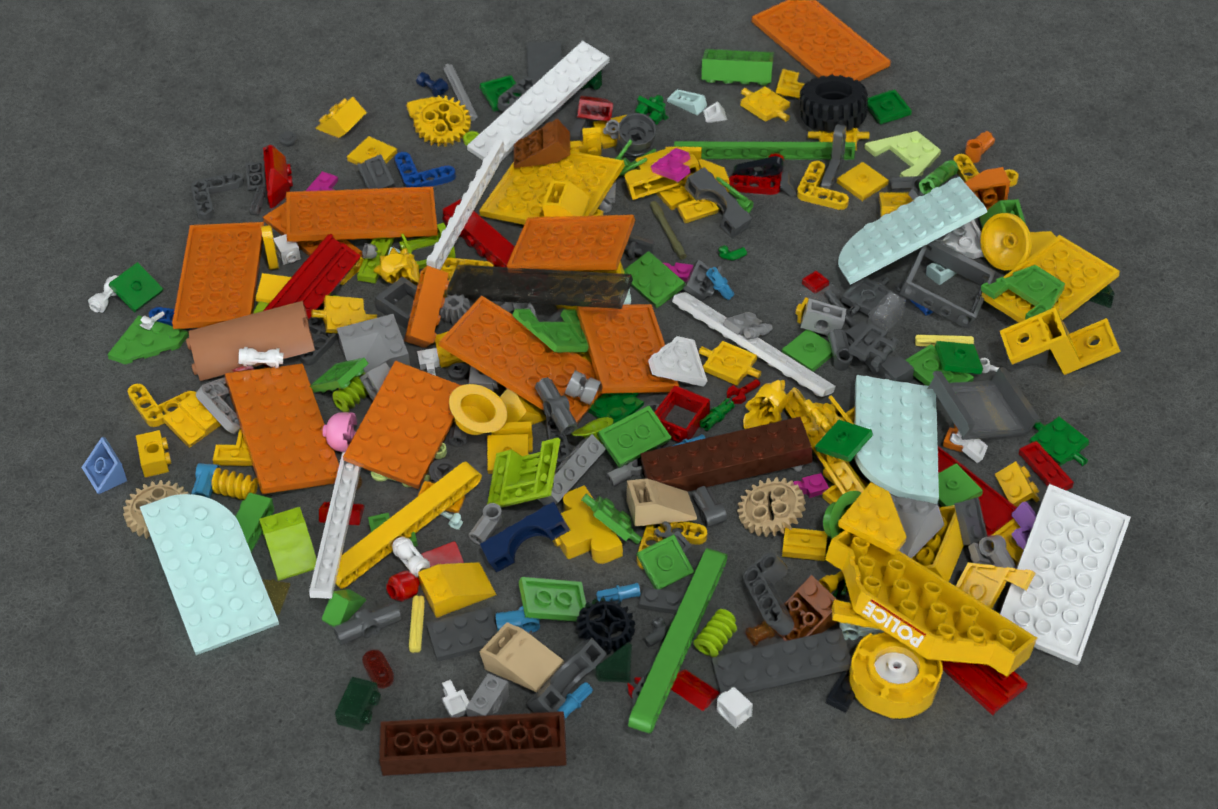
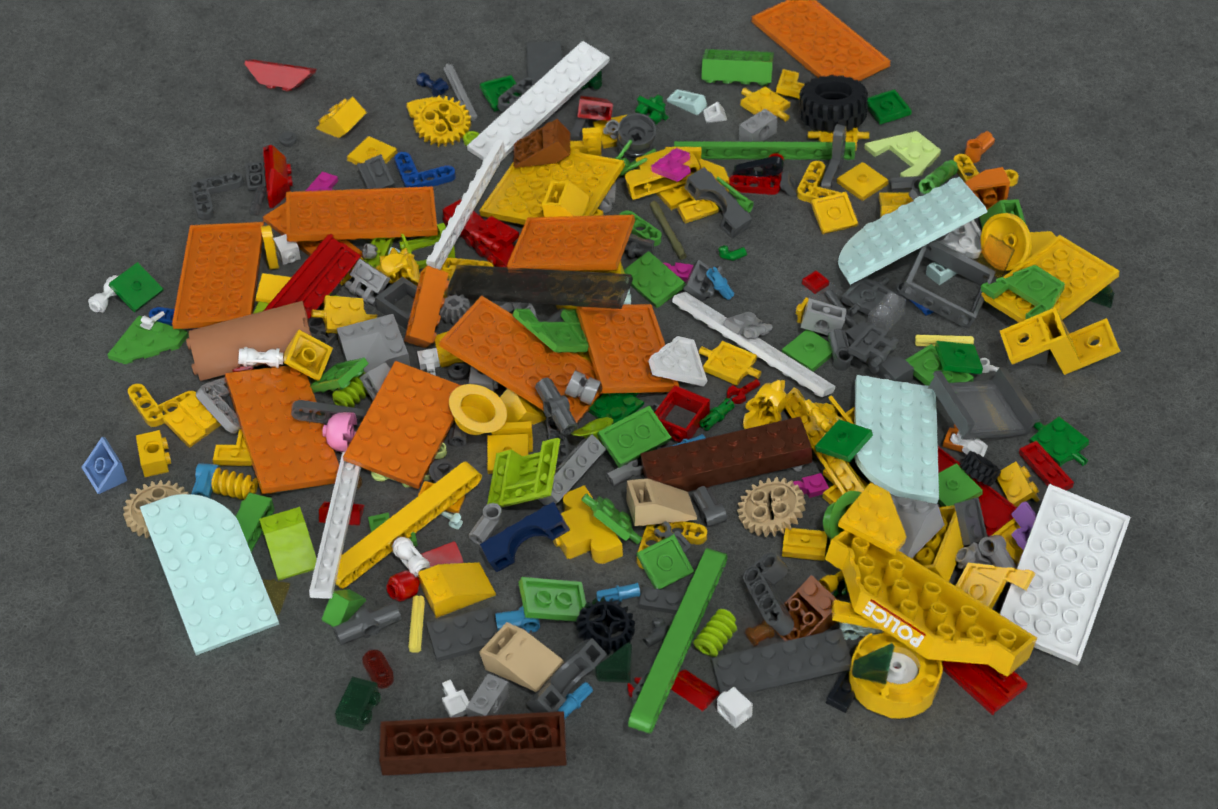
(279, 74): none -> wedge
(307, 355): none -> yellow slope
(329, 409): none -> dark grey beam
(369, 276): none -> light grey plate
(498, 233): none -> red plate
(639, 222): none -> bright green beam
(758, 127): none -> light grey brick
(834, 213): none -> yellow plate
(874, 665): none -> clear green slope
(965, 555): none -> light grey plate
(980, 468): none -> black tyre
(996, 255): none -> clear yellow piece

